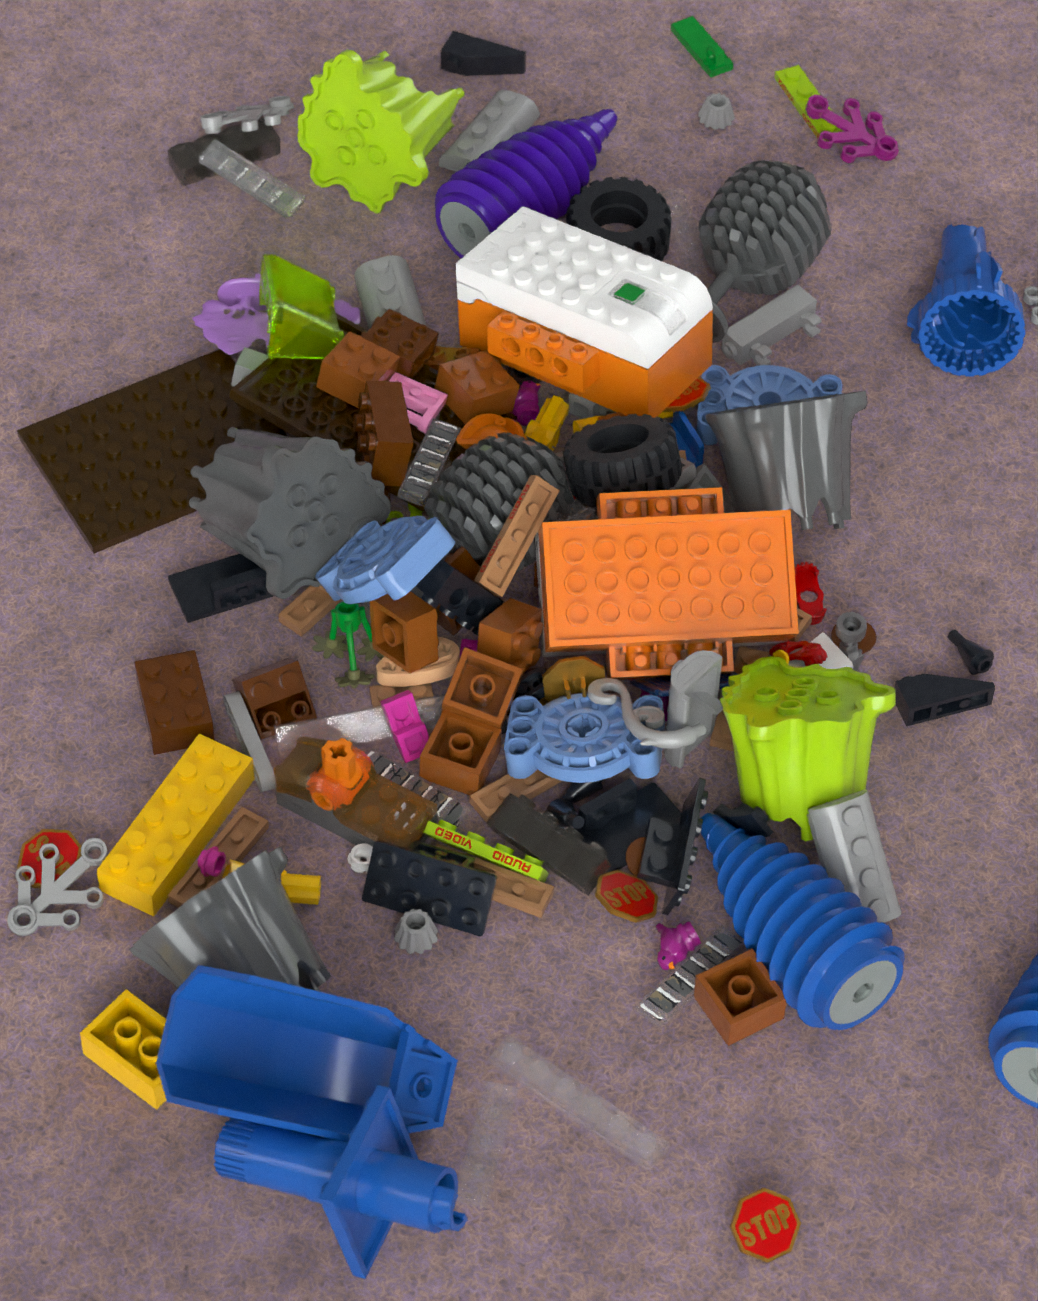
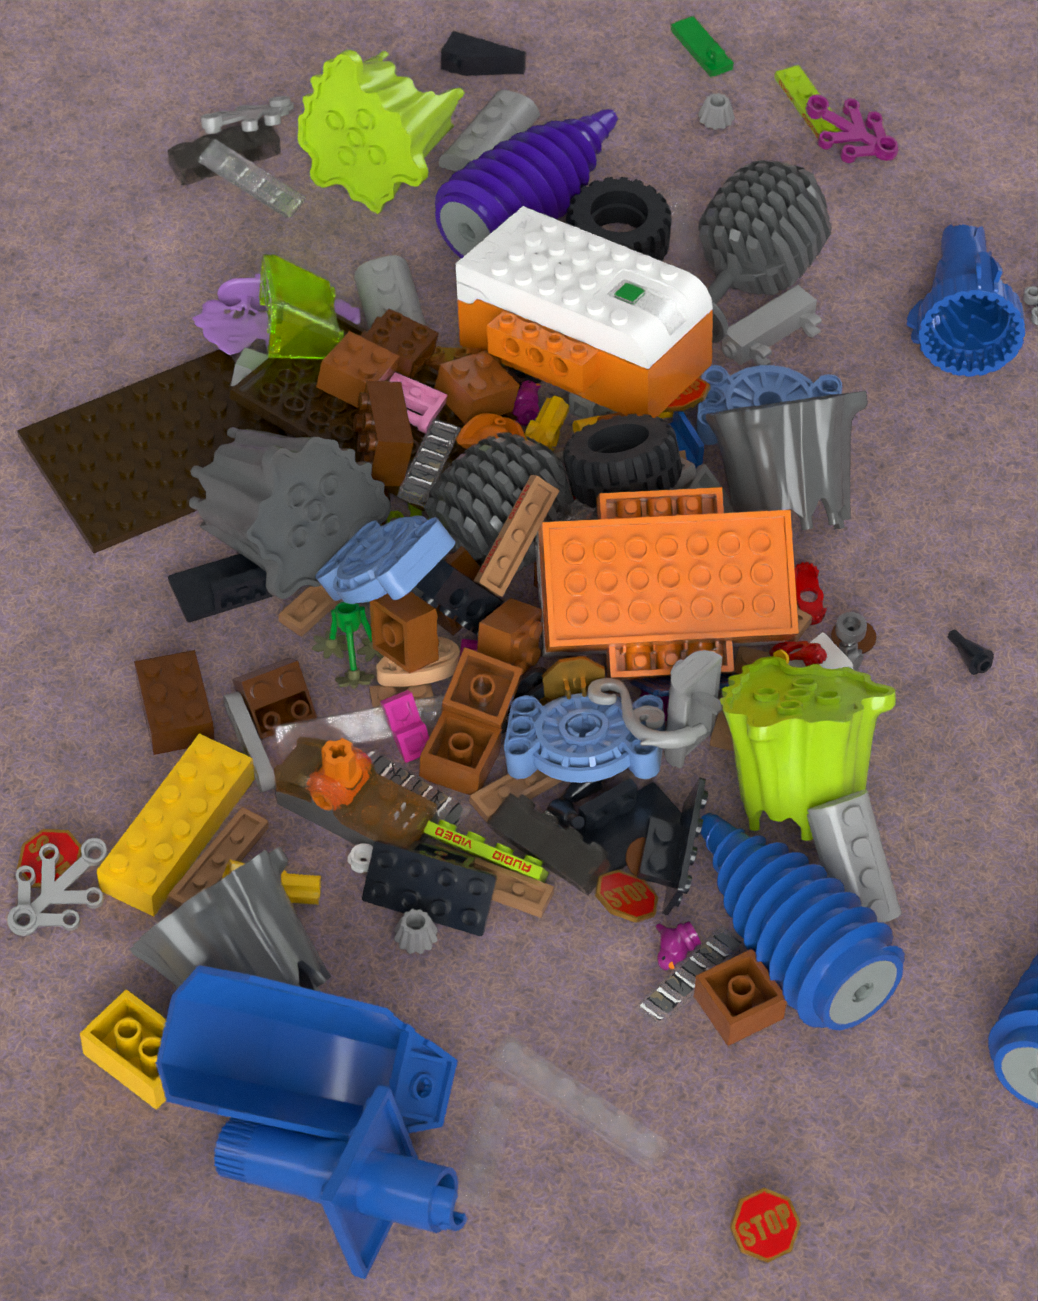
(211, 862): dark pink plate -> none
(751, 820): black slope -> none
(937, 696): black slope -> none

